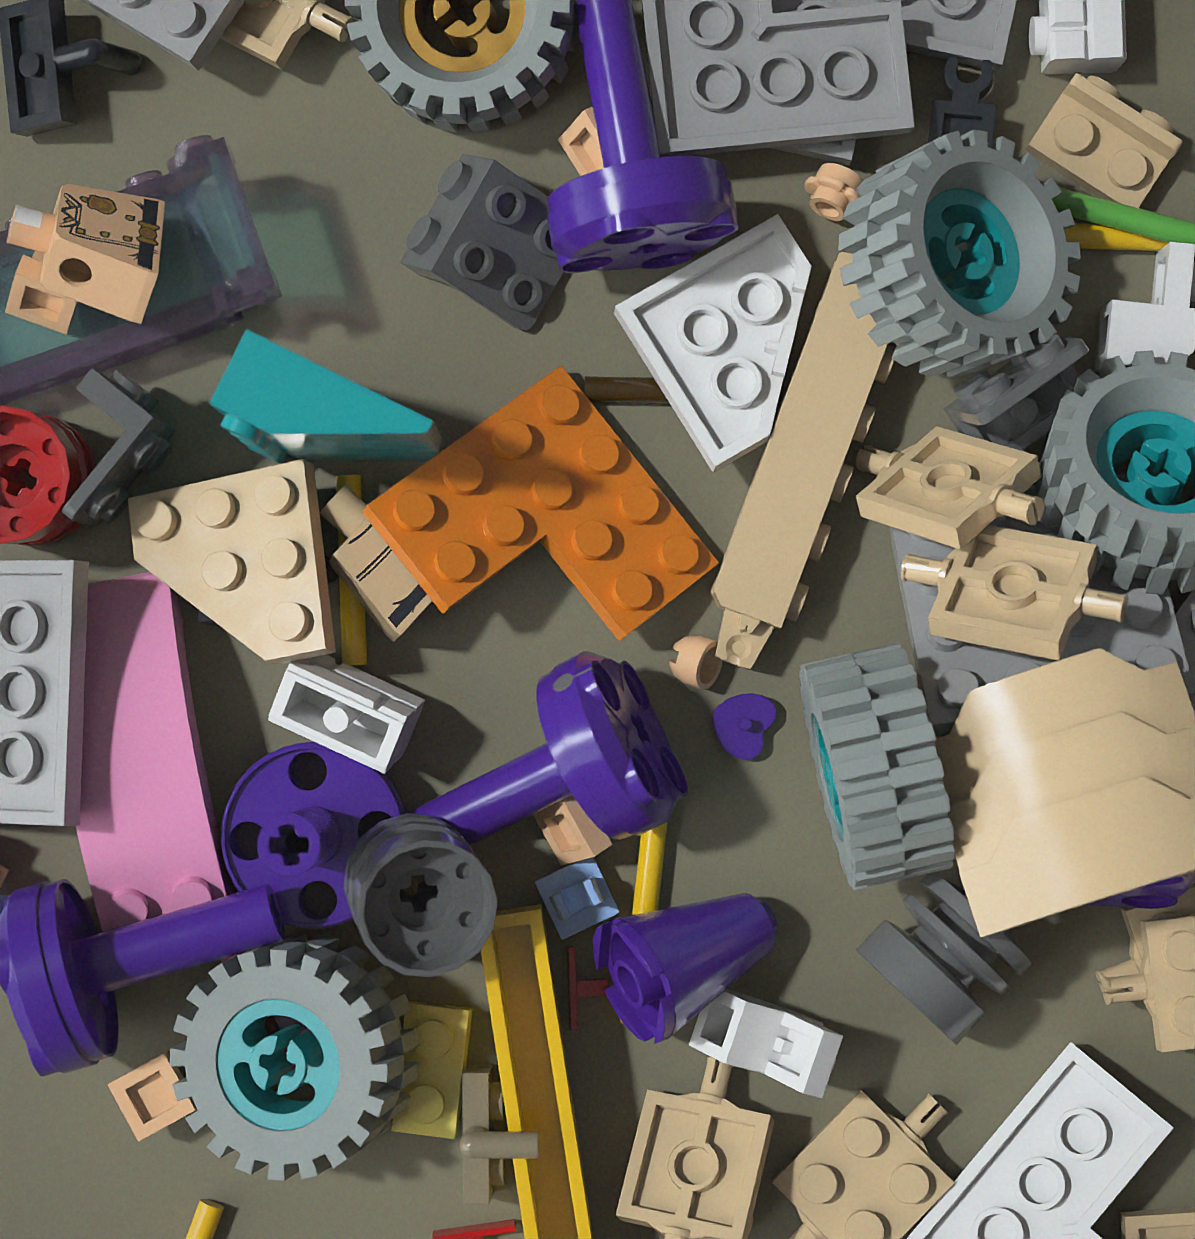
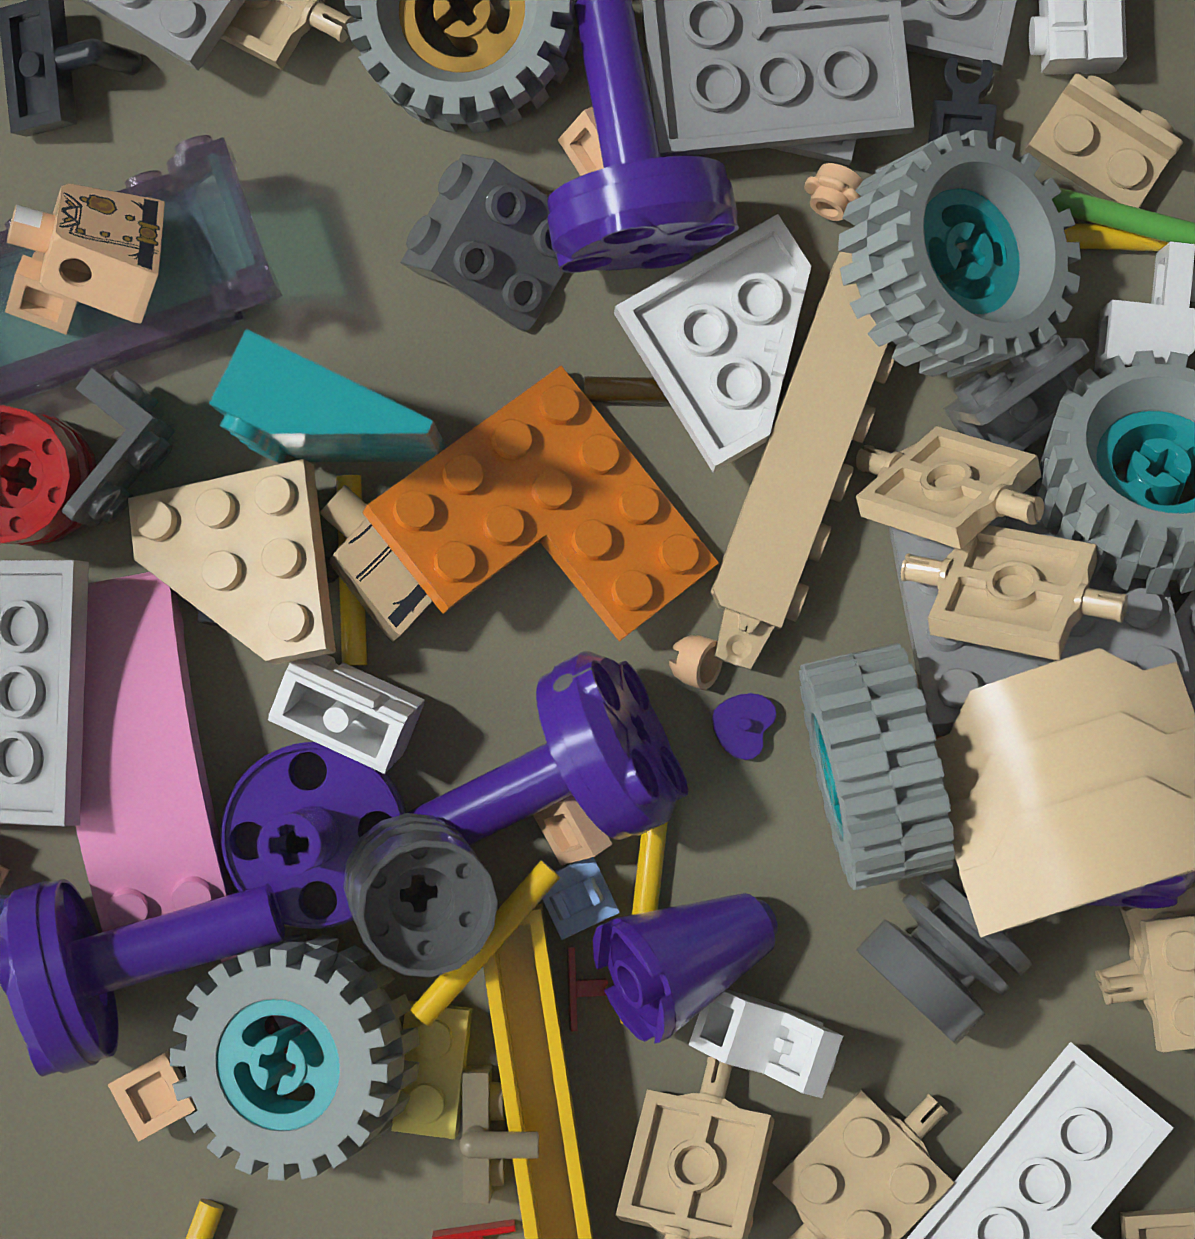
(507, 919): none -> yellow bar

